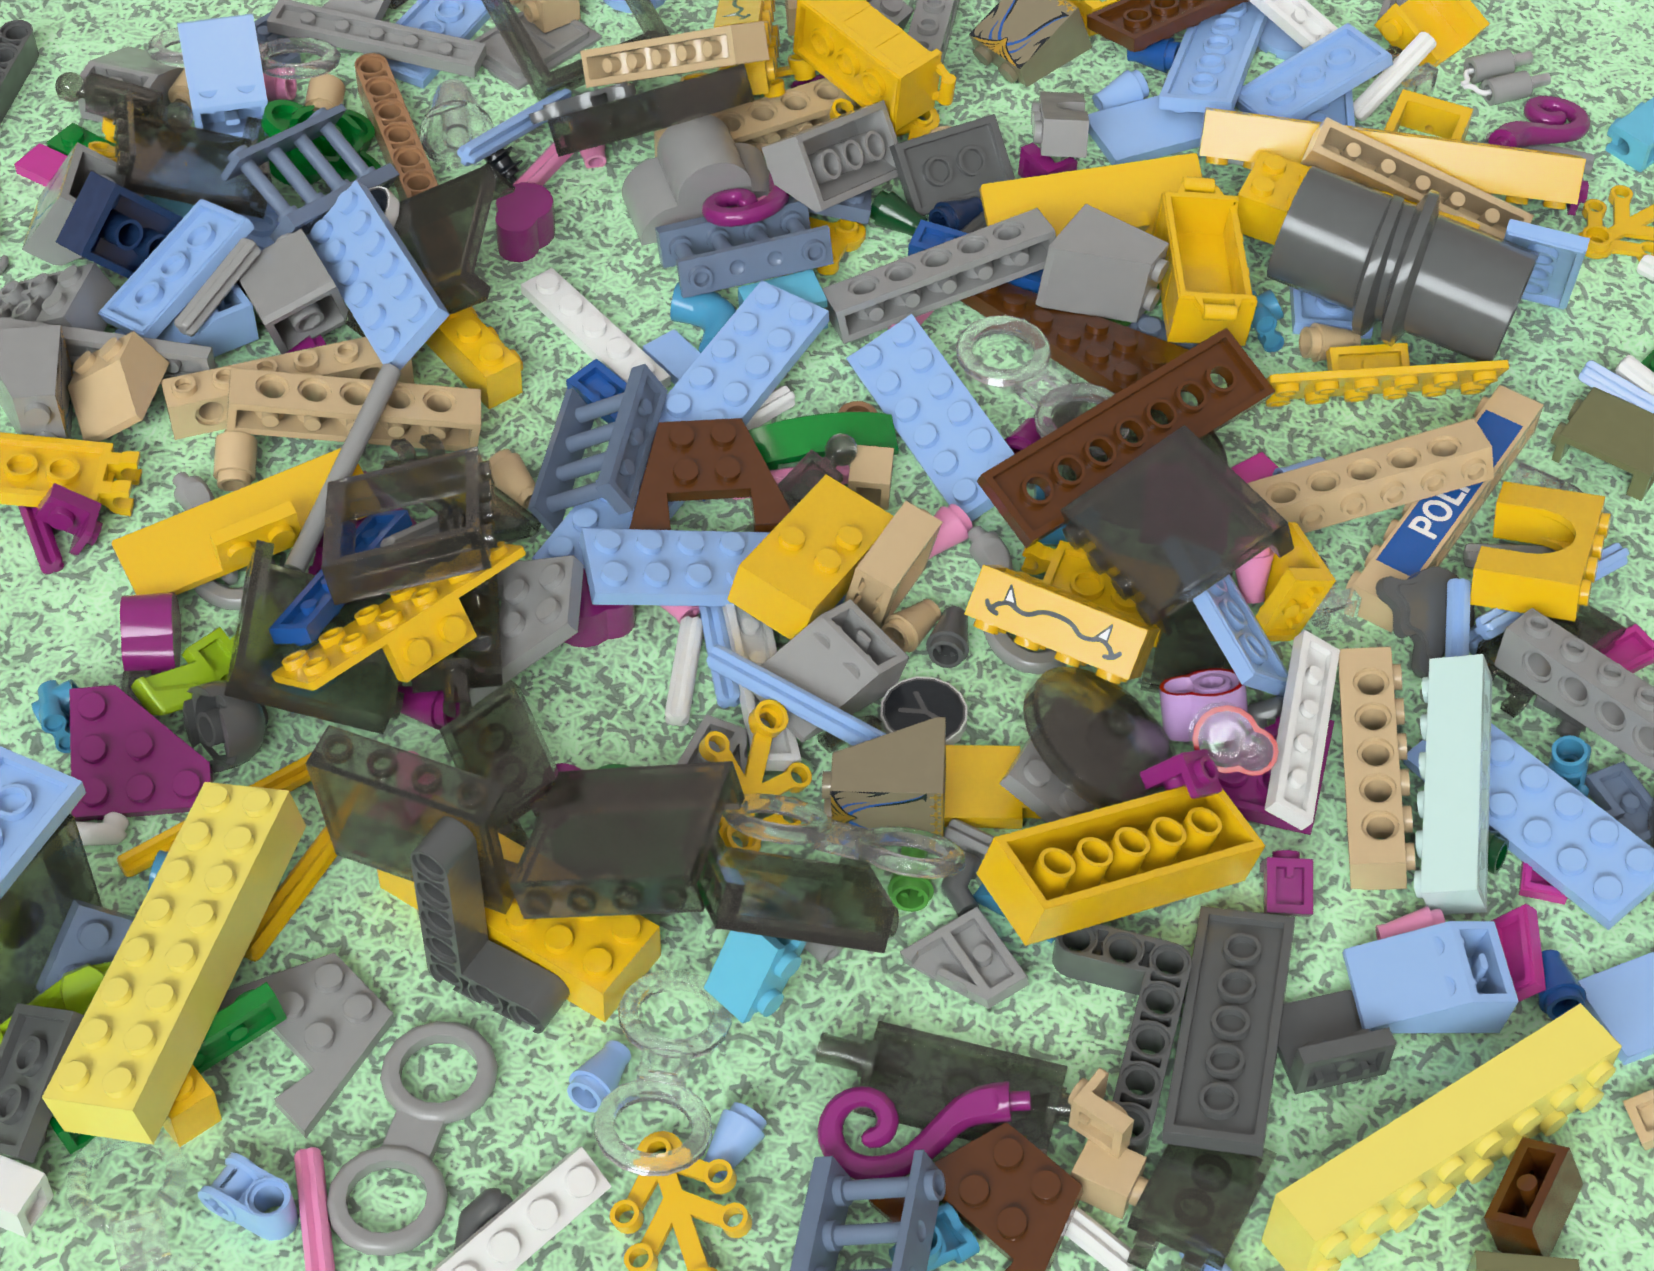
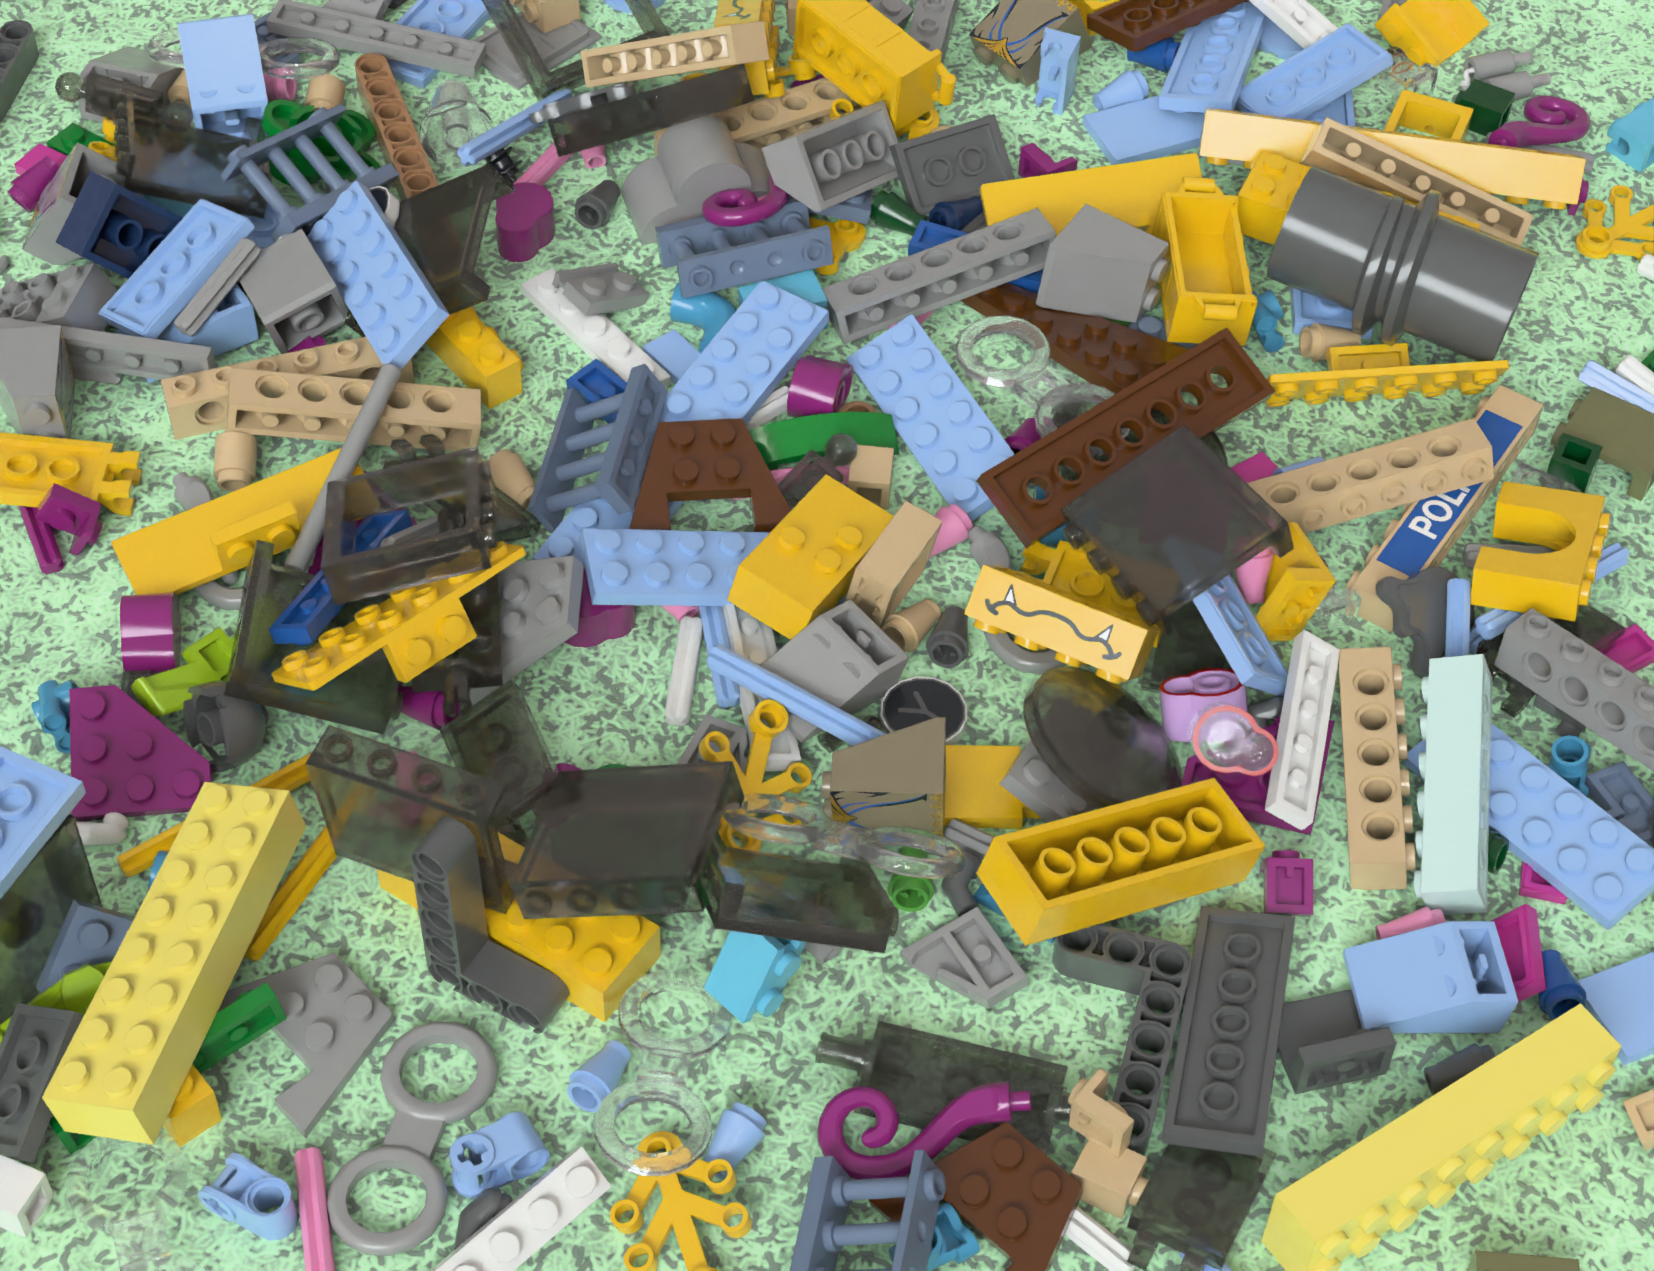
(31, 183): none -> magenta cone
(115, 385): tan slope -> none
(499, 1152): none -> light blue piece
(597, 205): none -> dark grey cone
(600, 289): none -> light grey plate
(818, 387): none -> magenta piece
(1058, 68): none -> light blue hinge
(1060, 124): light grey arch -> none
(1188, 768): magenta bracket -> none
(1393, 75): white axle -> none
(1456, 1066): none -> dark grey cone
(1490, 106): none -> dark green brick
(1534, 1199): reddish brown brick -> none
(1556, 265): light blue tile -> none
(1575, 461): none -> dark green brick

